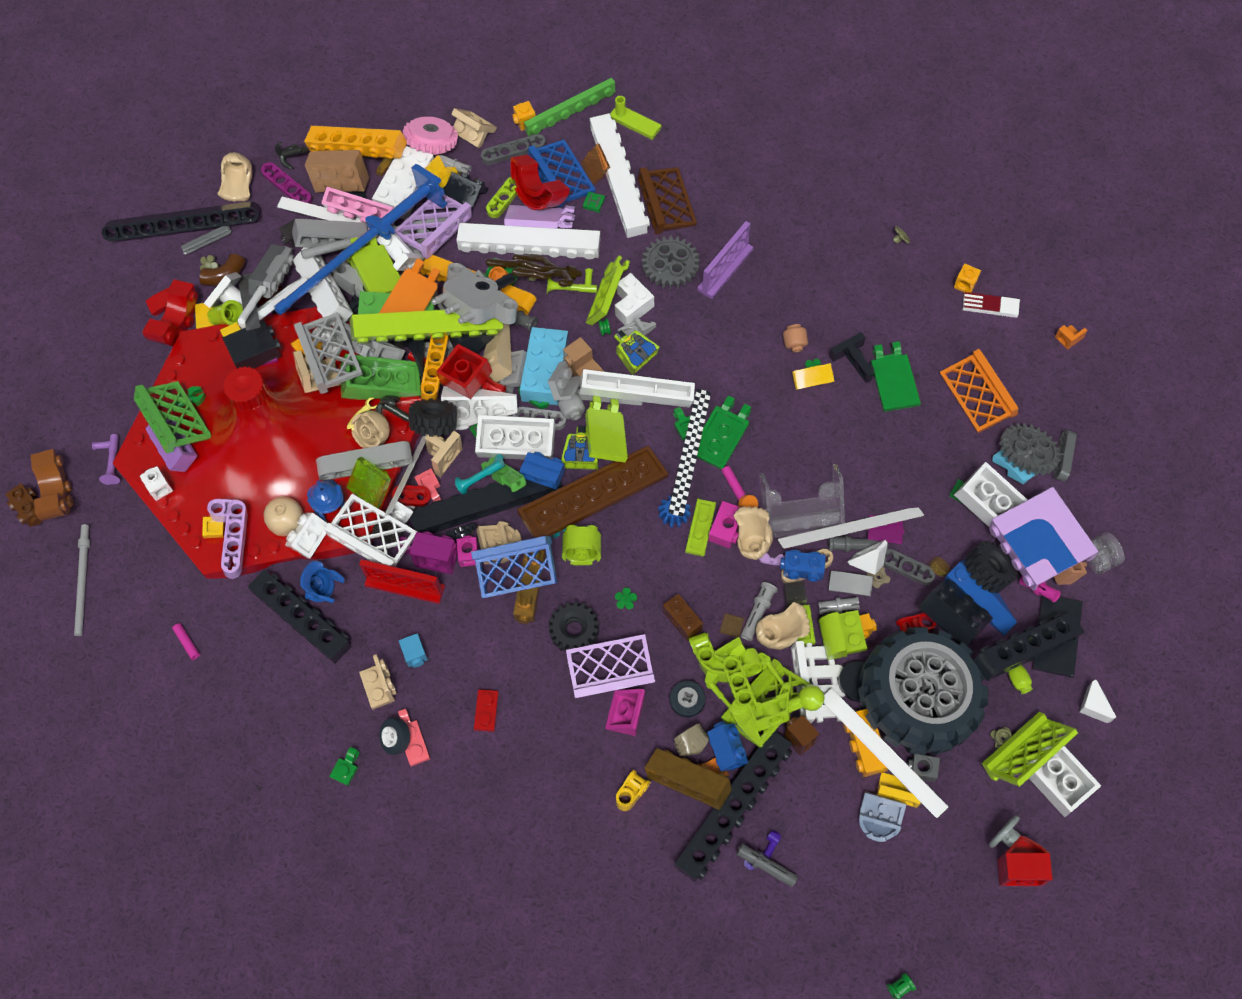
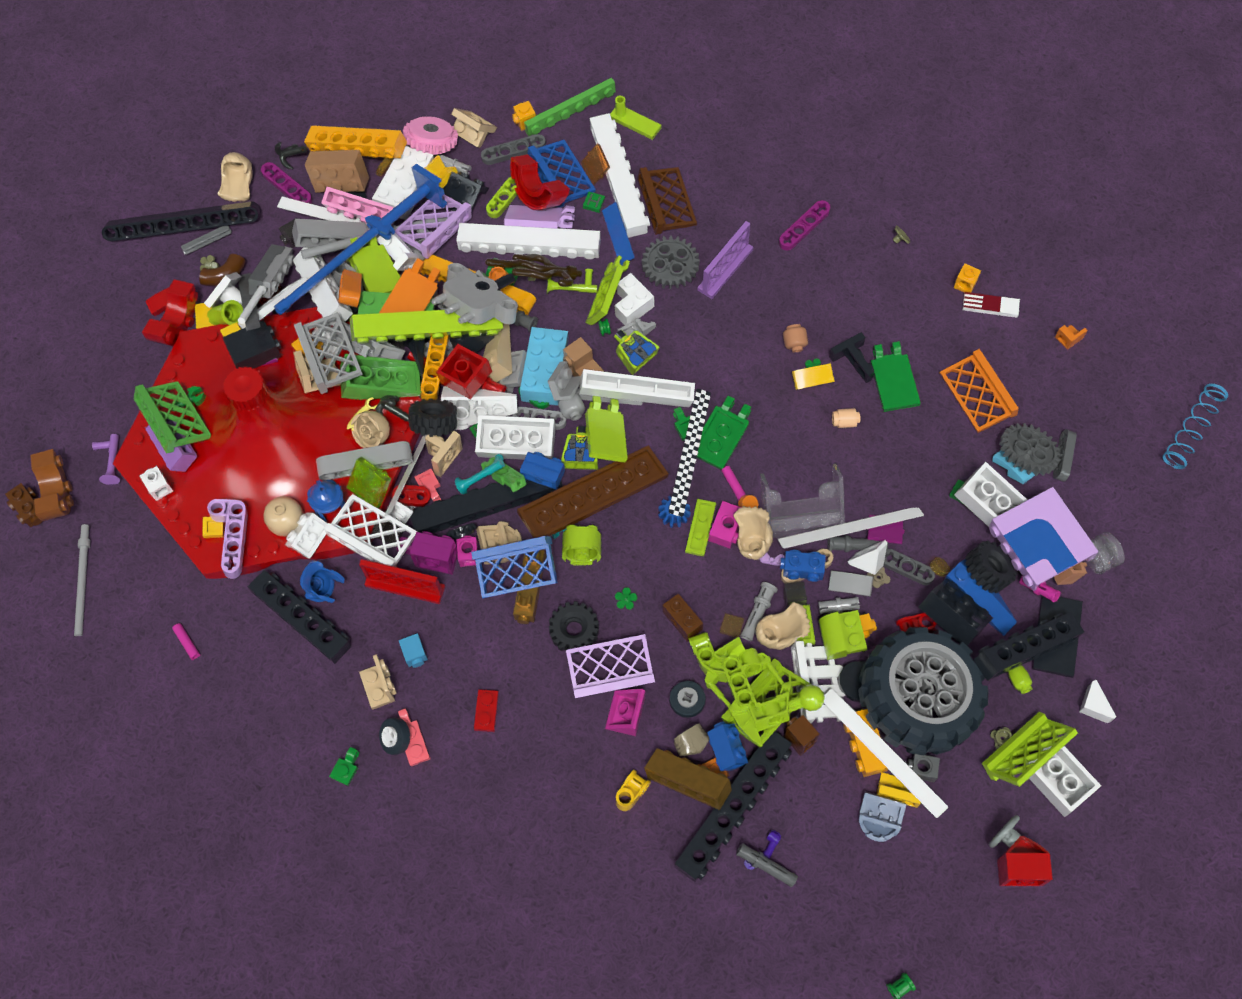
(350, 288): none -> orange beam
(618, 233): none -> blue sticker
(804, 225): none -> magenta beam
(845, 418): none -> light nougat brick
(1177, 454): none -> dark azure piece

